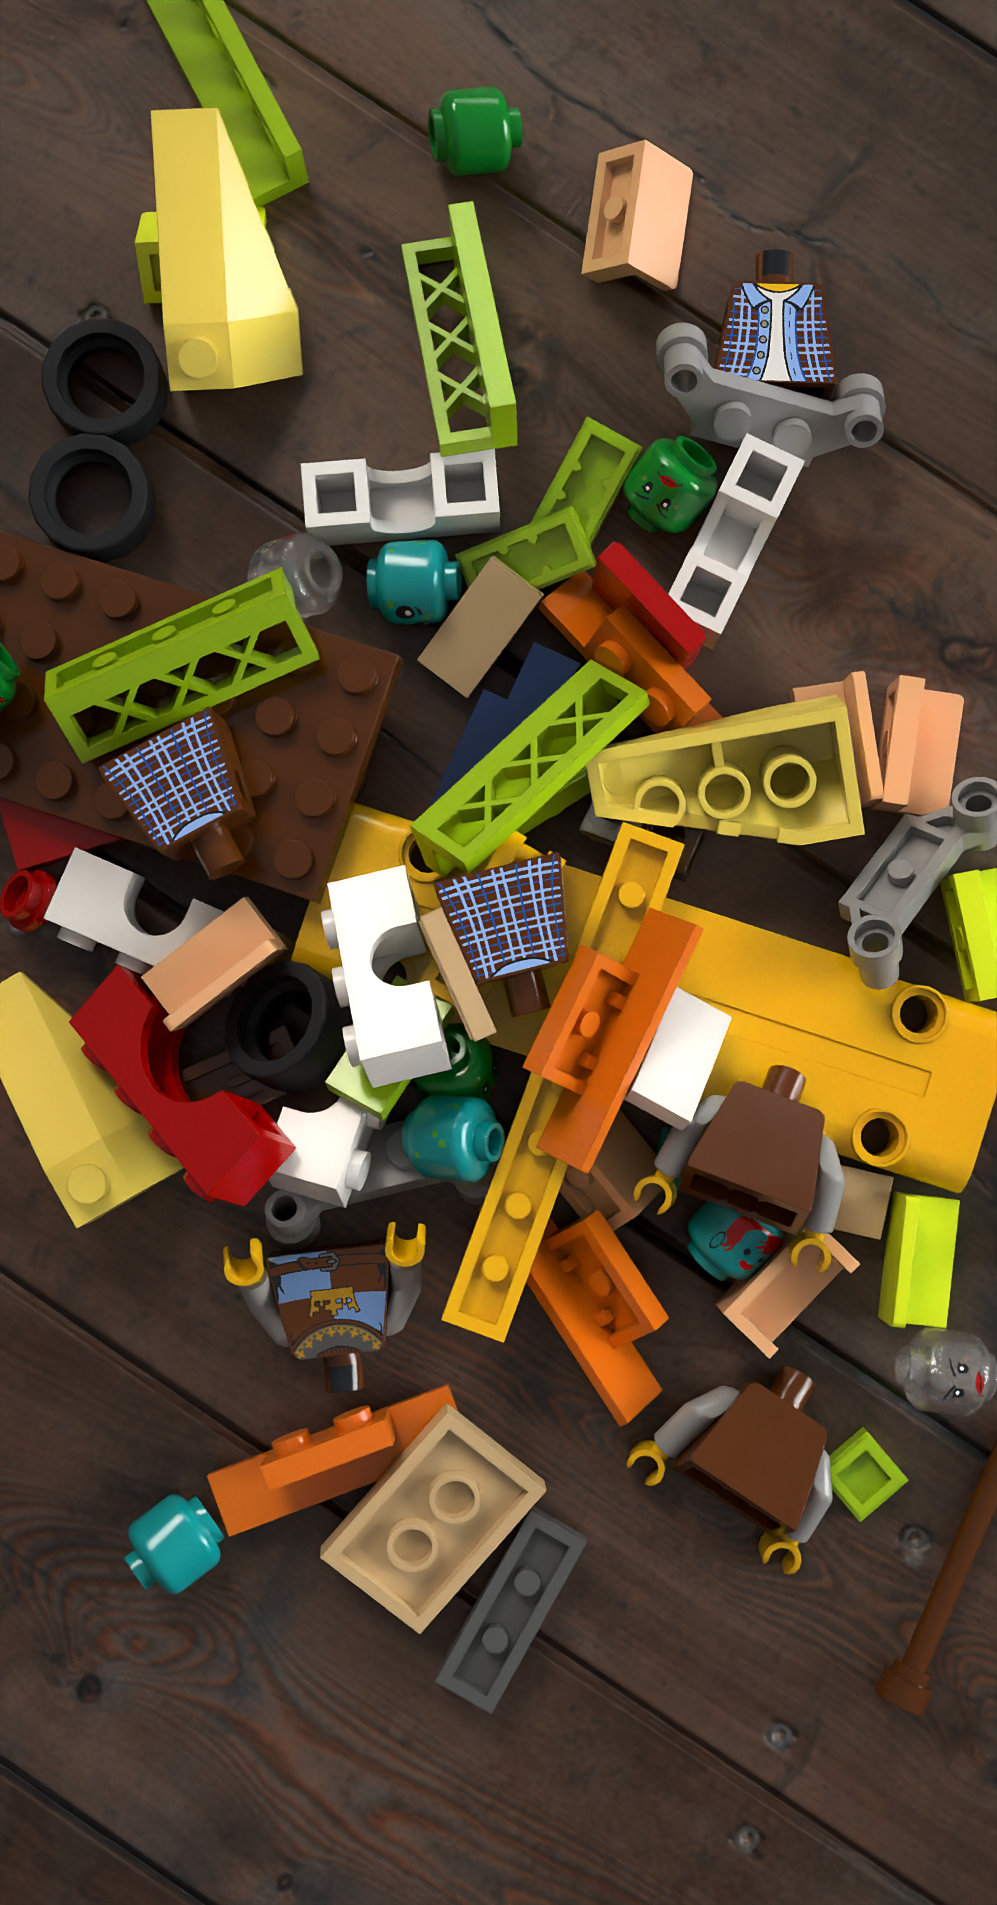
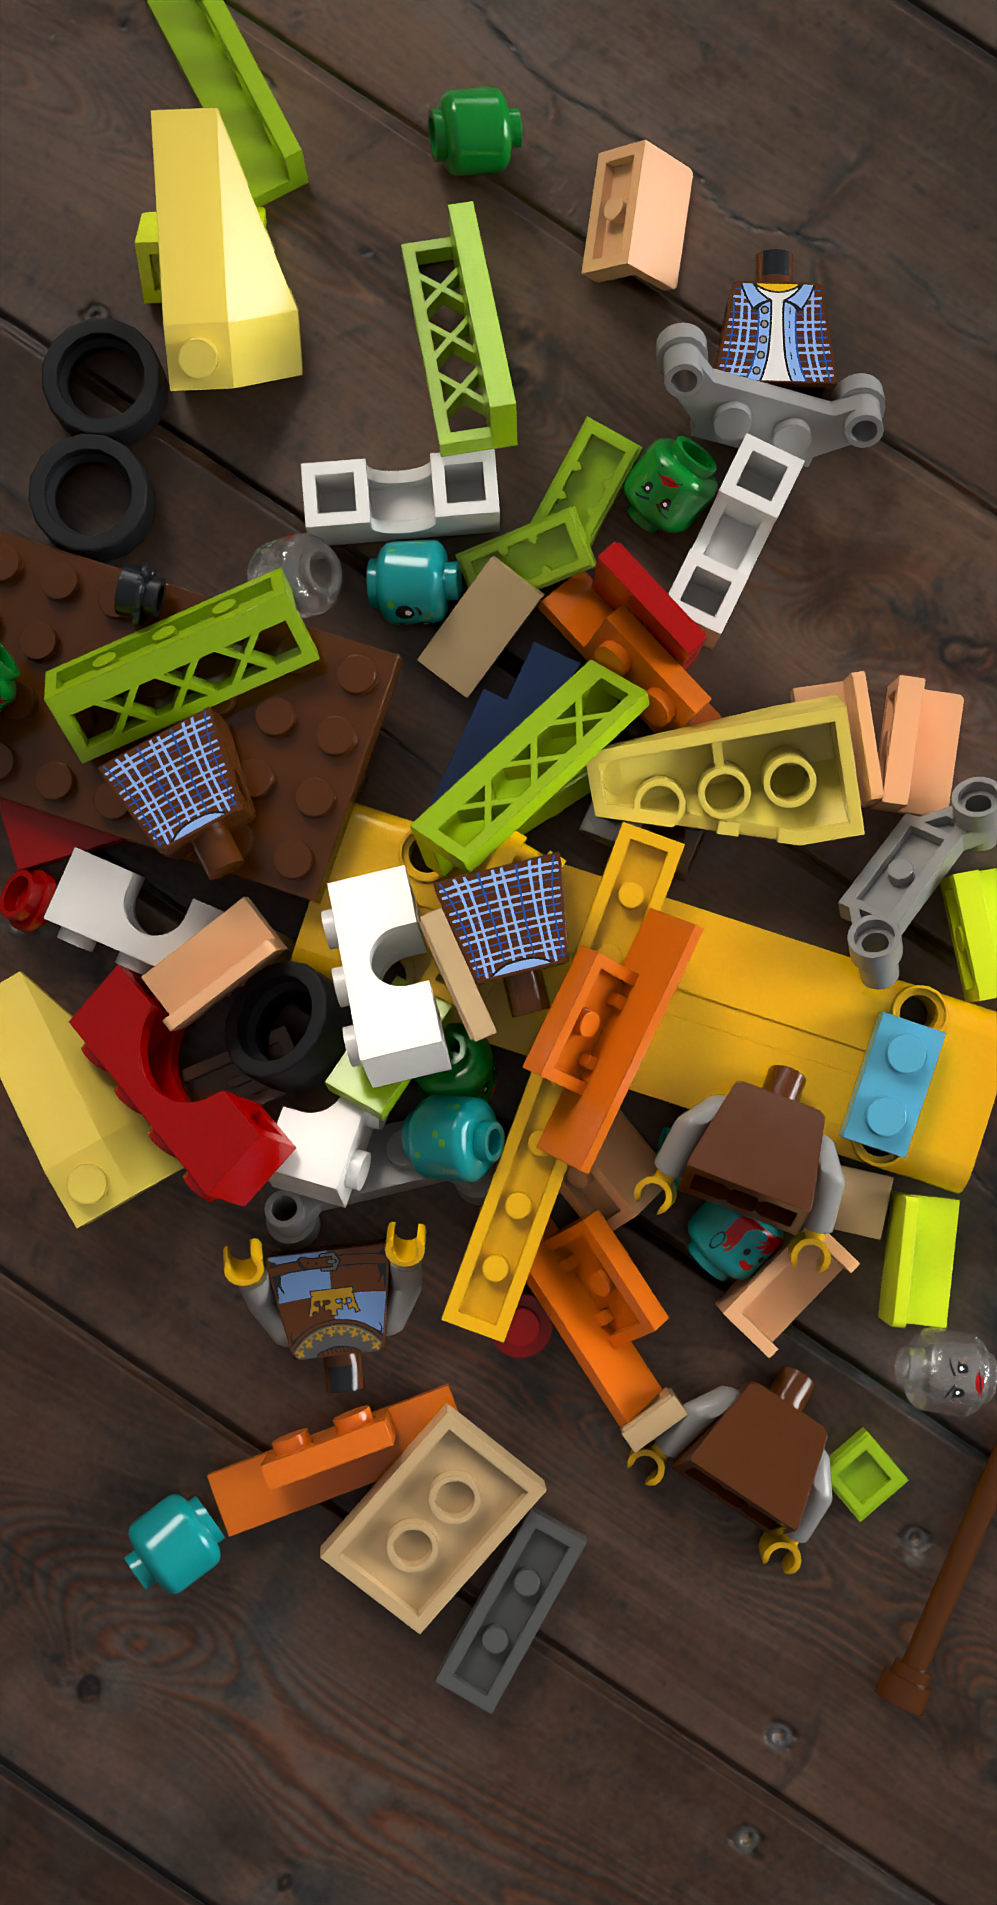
(139, 593): none -> black plate
(528, 1330): none -> red plate
(654, 1419): none -> tan tile
(679, 1060): white tile -> none
(892, 1084): none -> medium azure plate

